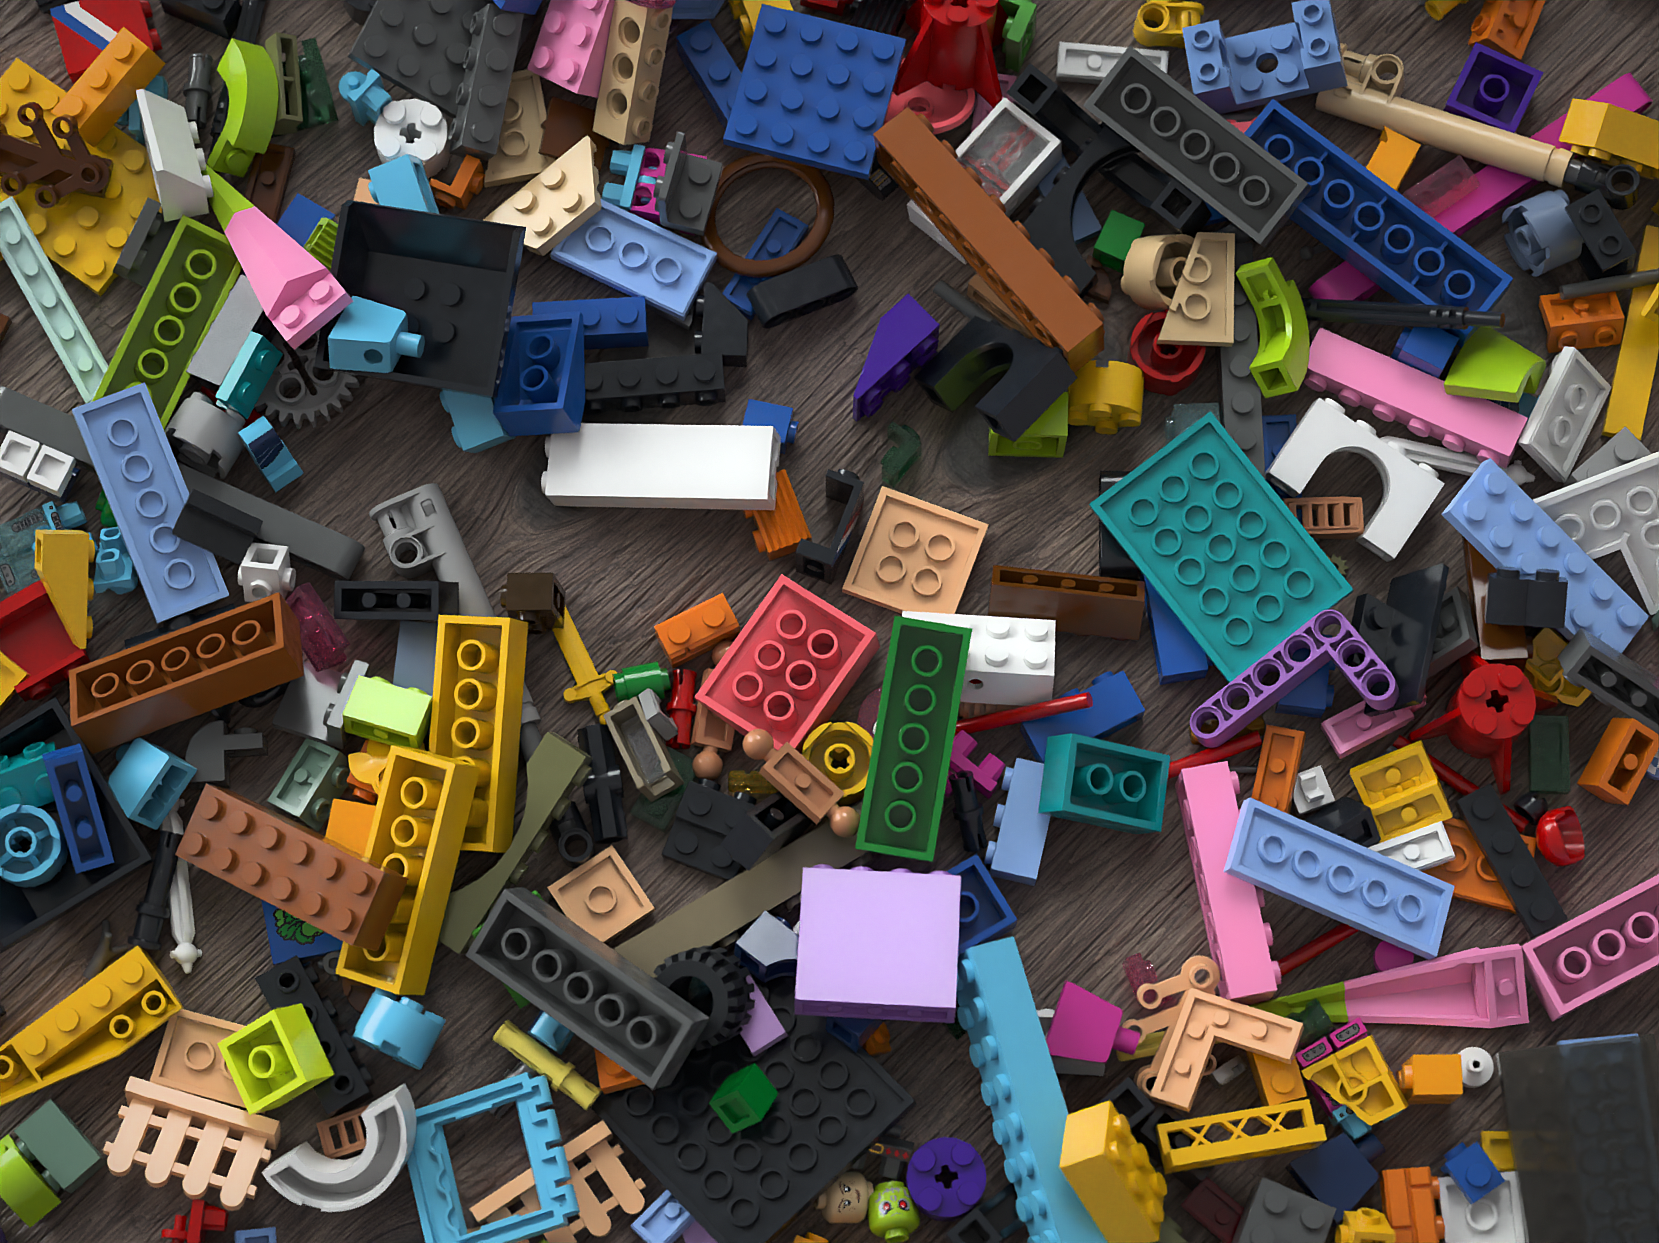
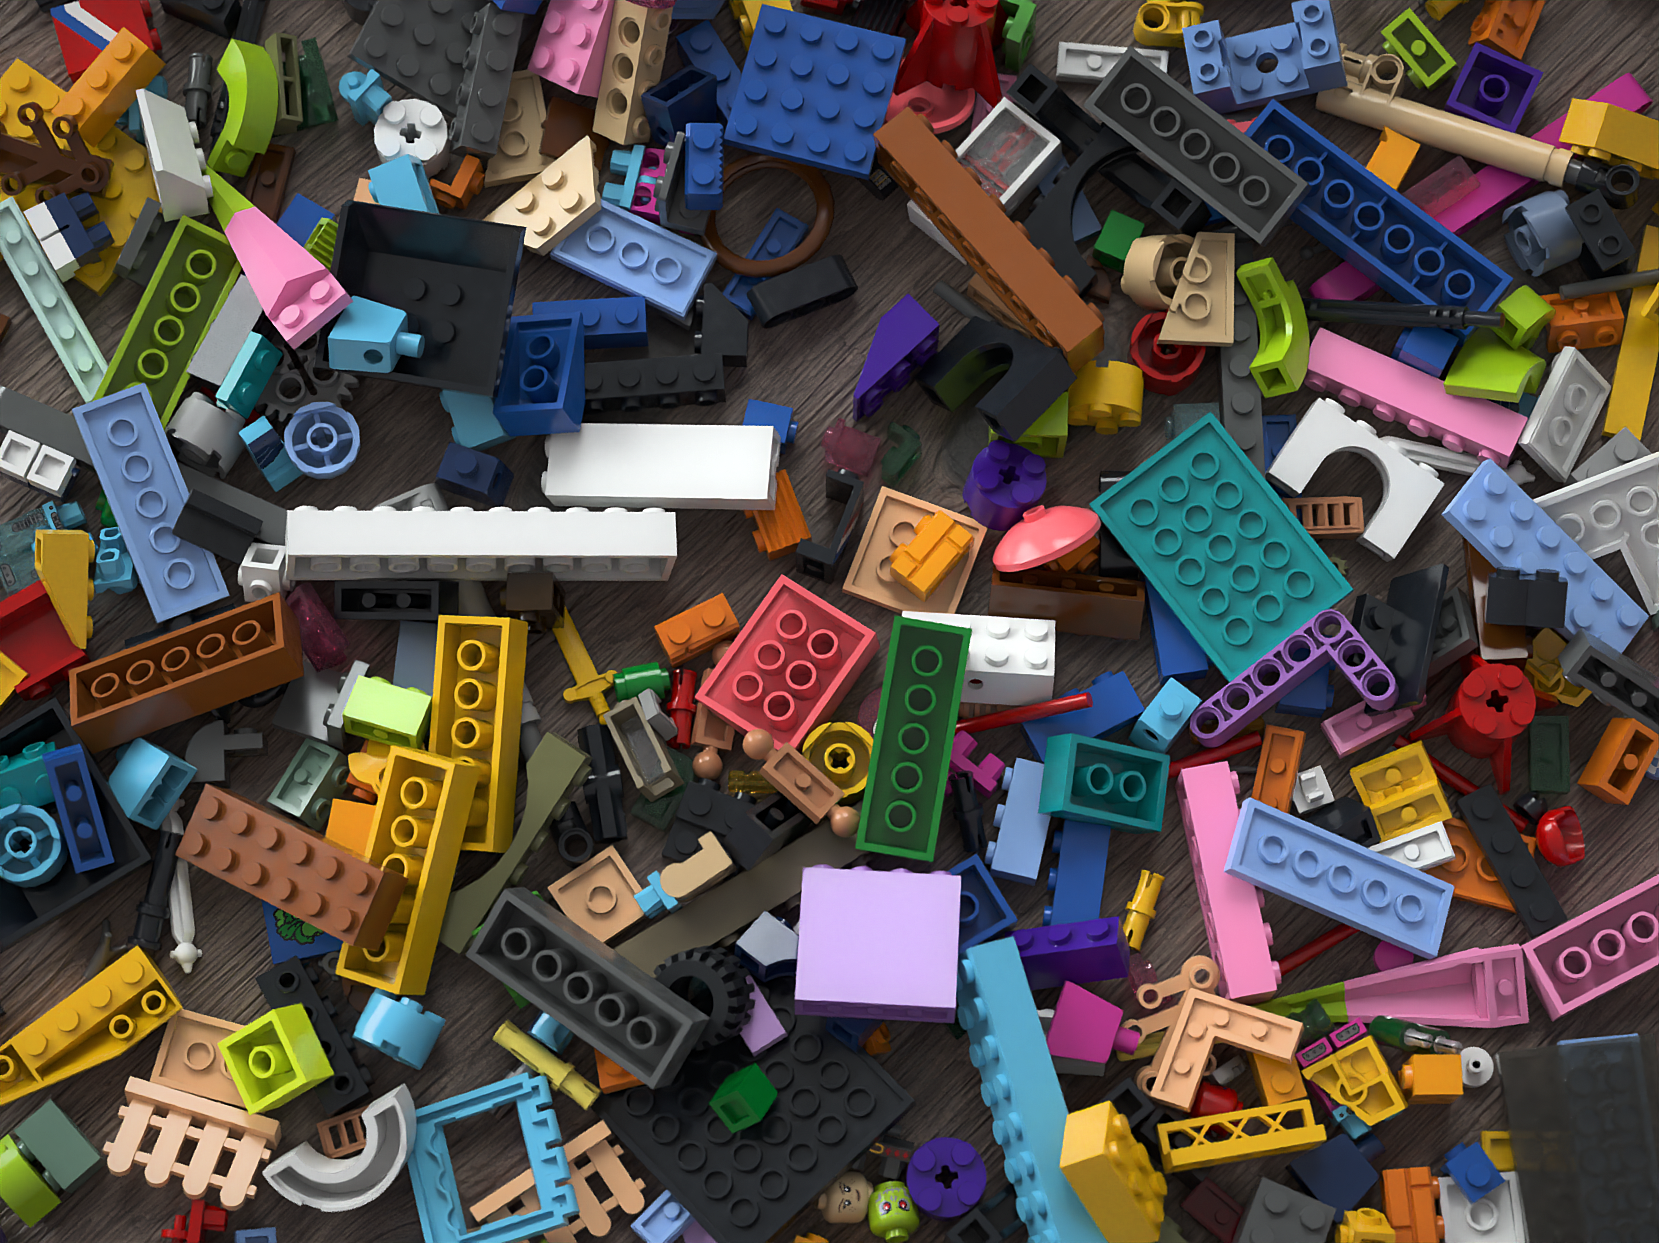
(63, 235): none -> dark blue hips
(322, 440): none -> light blue cylinder
(473, 474): none -> dark blue torso
(479, 544): none -> white brick
(680, 100): none -> dark blue torso
(686, 880): none -> tan hips
(704, 166): none -> blue brick
(850, 448): none -> clear pink bracket
(930, 555): none -> light orange brick
(1004, 484): none -> dark purple brick
(1044, 536): none -> coral dish
(1073, 952): none -> dark purple brick
(1079, 873): none -> blue brick
(1080, 558): none -> orange bracket
(1142, 908): none -> yellow pin
(1165, 717): none -> medium azure torso
(1212, 1101): none -> red head
(1412, 1036): none -> dark green piece
(1420, 50): none -> lime brick
(1524, 317): none -> lime brick

